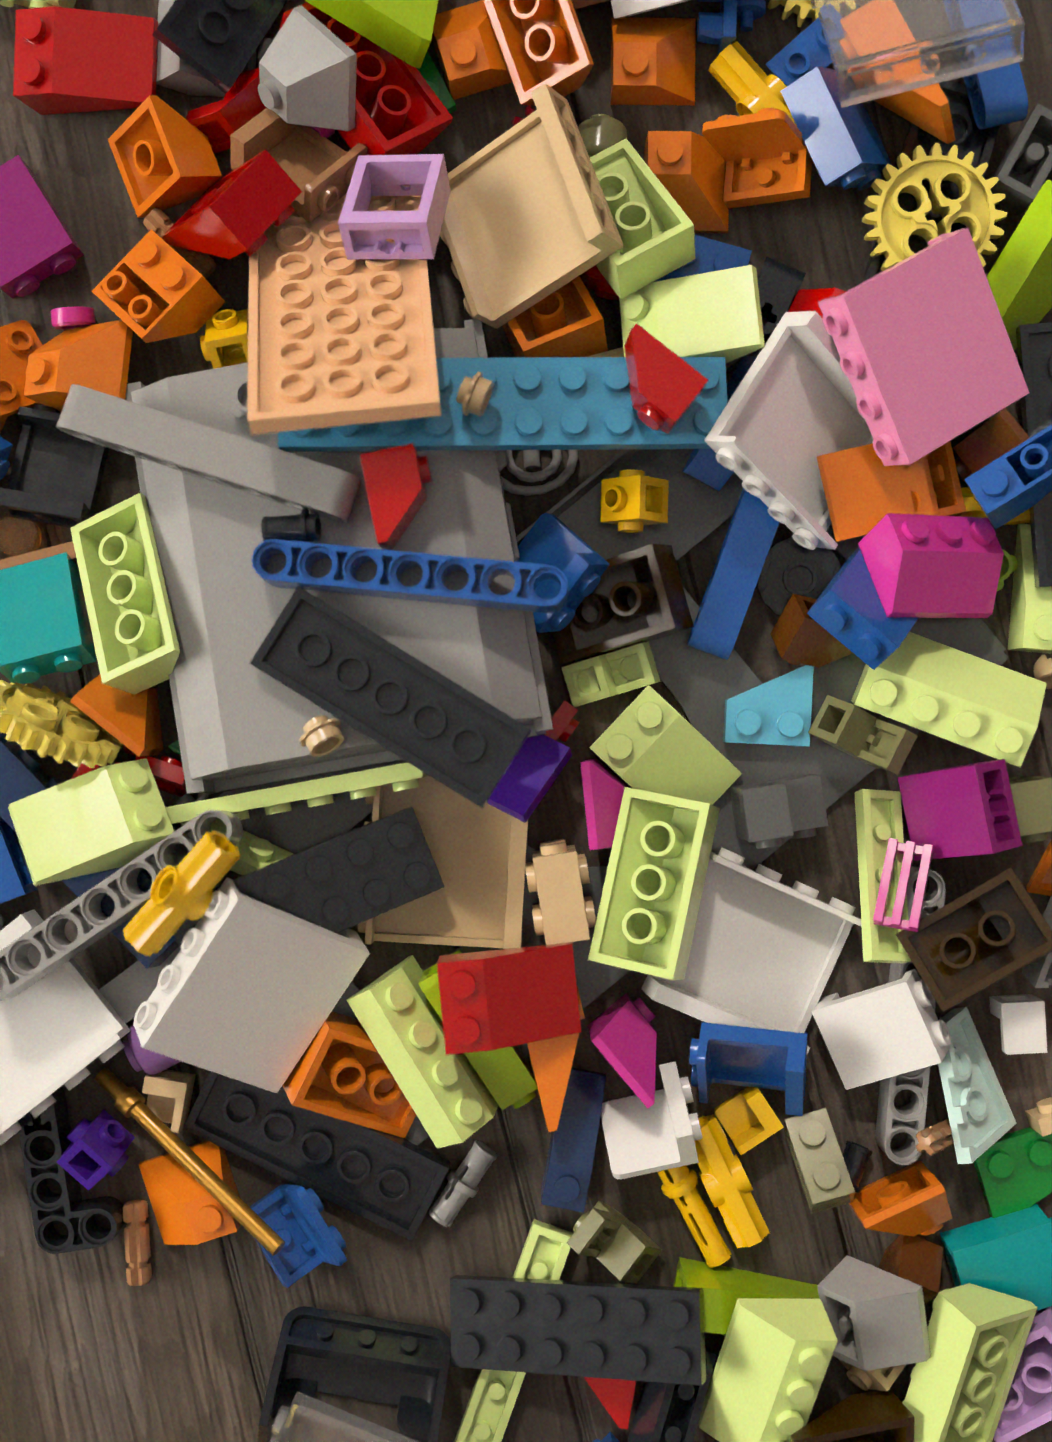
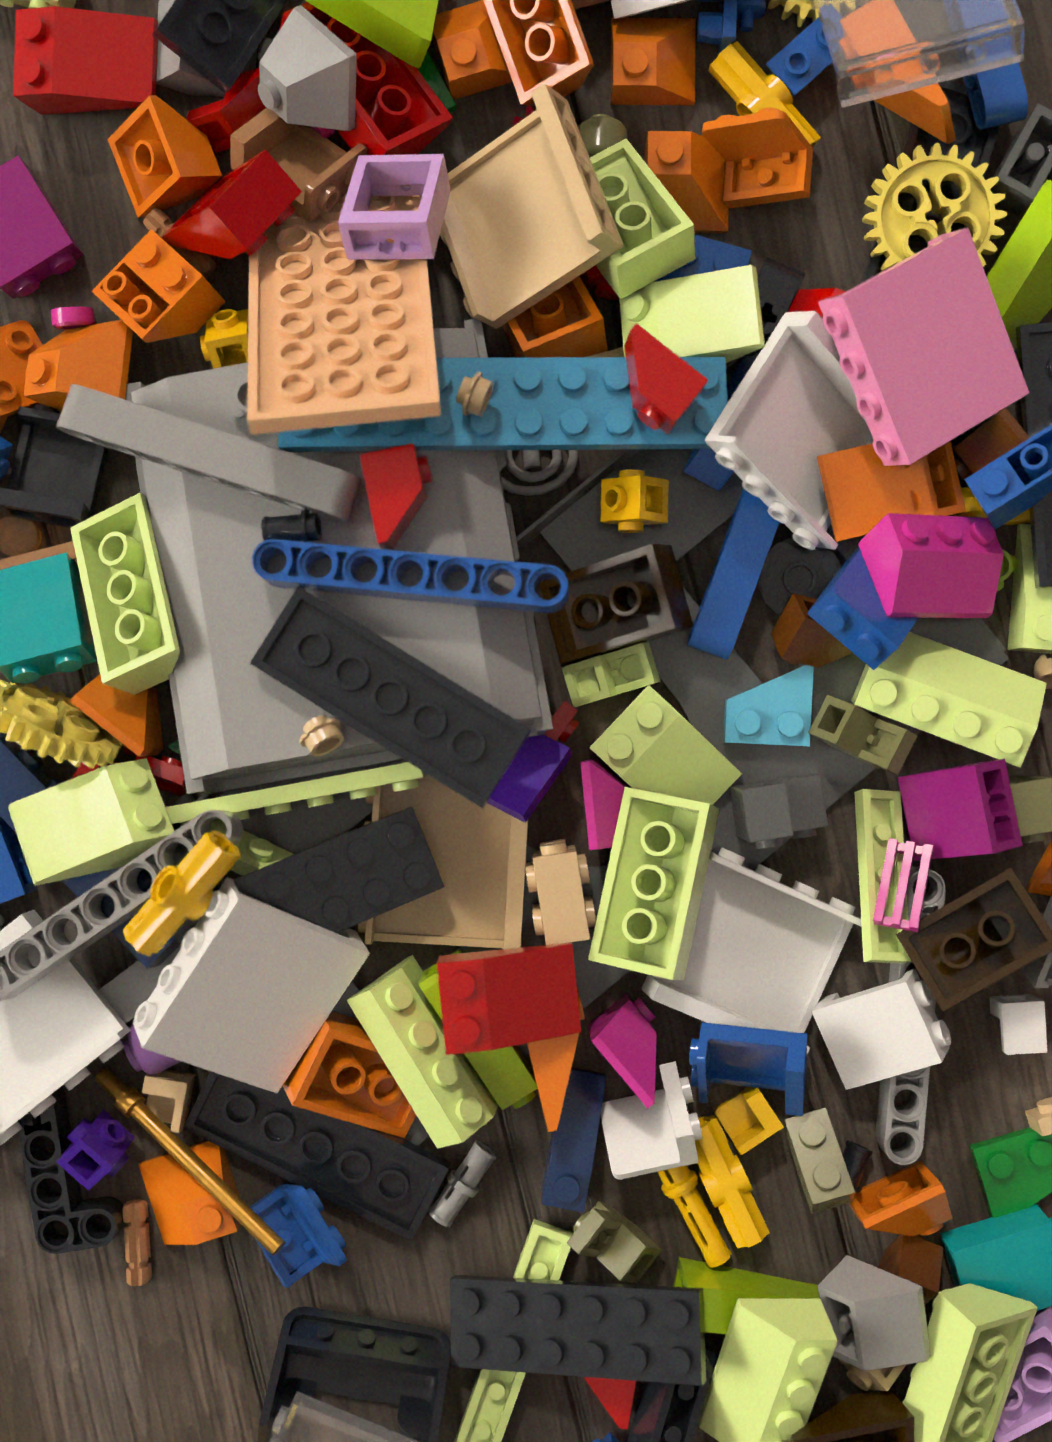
(557, 545): blue bracket -> none
(838, 138): brick -> none
(935, 1138): medium nougat axle -> none
(971, 1091): light aqua wing -> none

